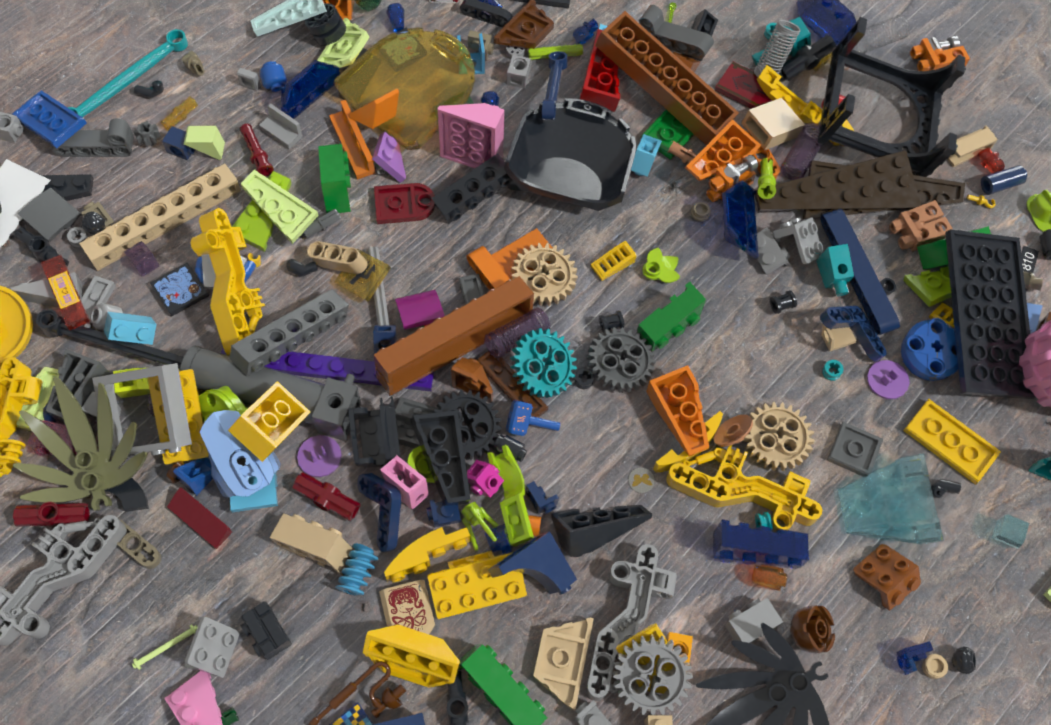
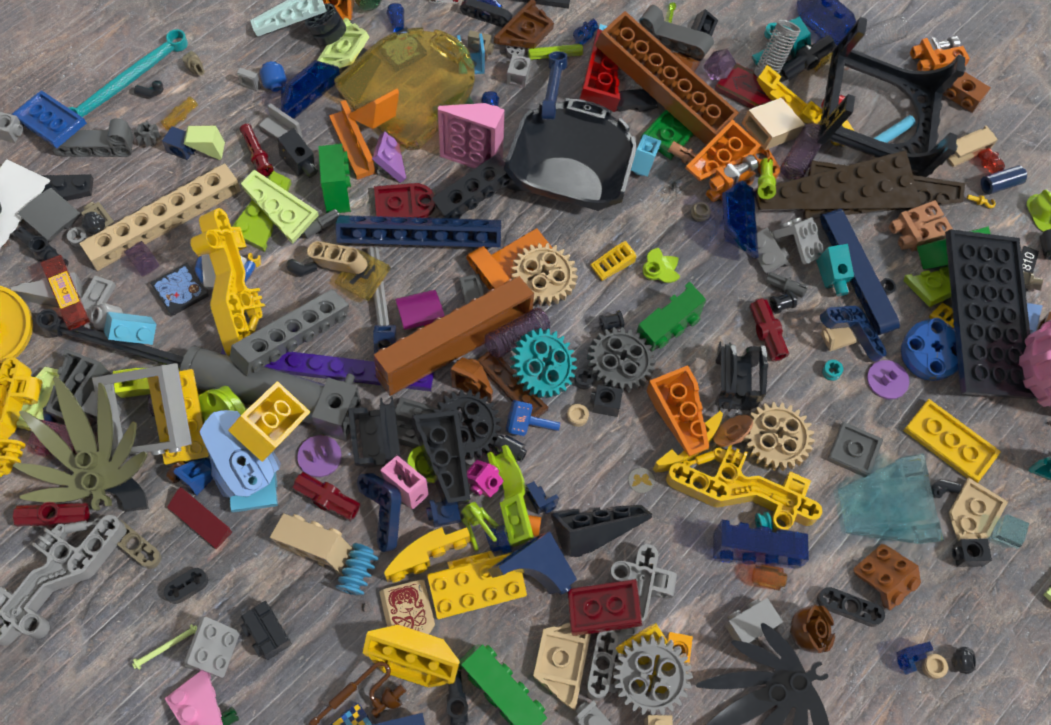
(183, 581): none -> black beam
(296, 153): none -> black torso
(418, 231): none -> dark blue brick
(577, 415): none -> tan tile
(604, 607): none -> dark red tile
(610, 393): none -> black brick
(636, 99): none -> black slope
(719, 64): none -> clear purple brick
(737, 377): none -> black animal
(769, 330): none -> dark red piece
(787, 284): none -> dark grey axle
(859, 602): none -> black beam
(896, 129): none -> medium azure pin
(967, 92): none -> dark orange brick
(975, 511): none -> tan tile
(979, 548): none -> black brick

